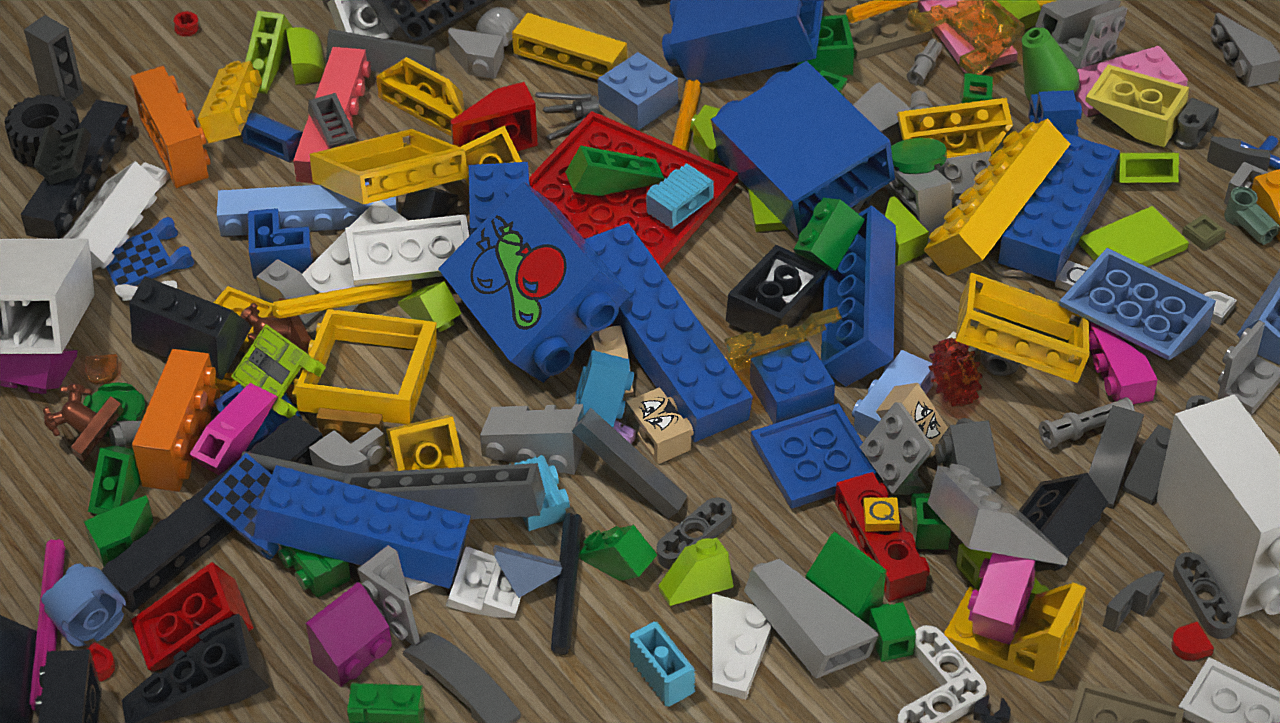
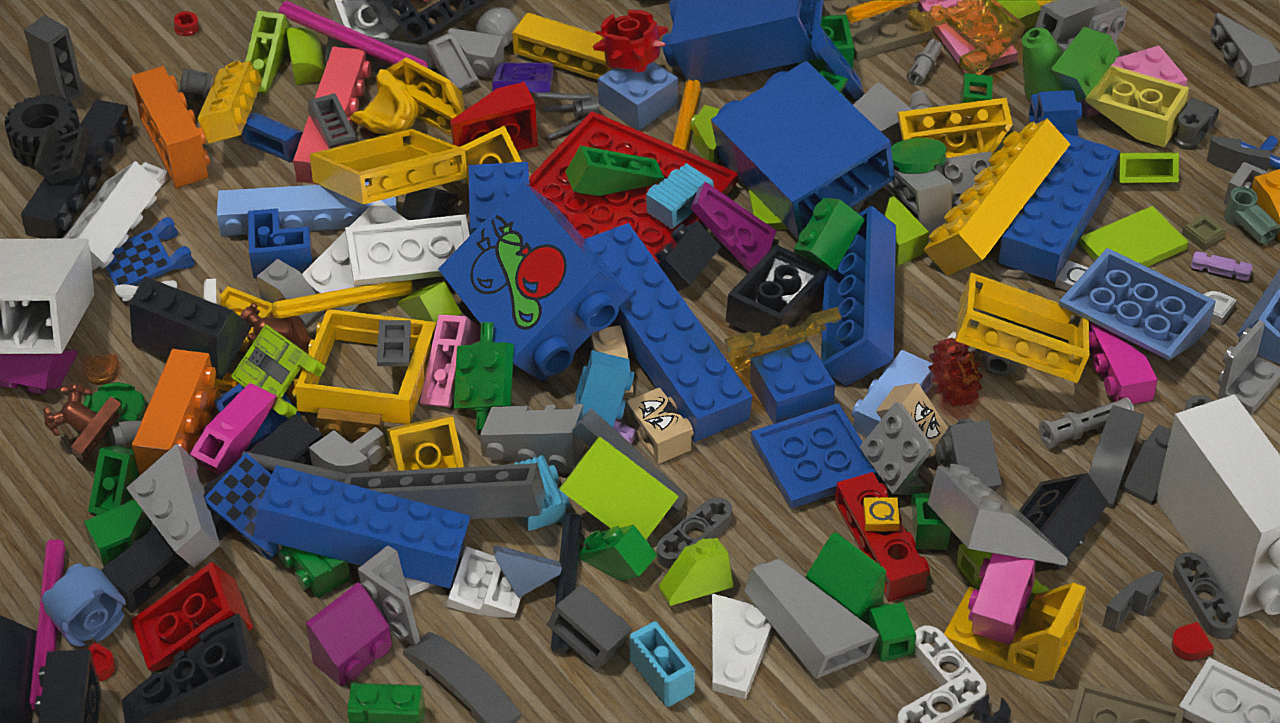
(176, 505): none -> light grey wedge
(195, 84): none -> dark grey piece
(211, 291): none -> white tile
(344, 34): none -> dark pink axle
(391, 109): none -> yellow hair
(394, 343): none -> dark grey slope
(441, 369): none -> bright pink slope
(452, 61): none -> light grey tile
(483, 375): none -> green plate
(536, 76): none -> dark purple tile
(589, 626): none -> dark grey piece
(618, 489): none -> lime tile
(630, 40): none -> red brick
(686, 254): none -> black brick
(734, 226): none -> magenta wing
(836, 63): none -> blue plate
(1085, 62): none -> bright green slope
(1221, 266): none -> lavender axle

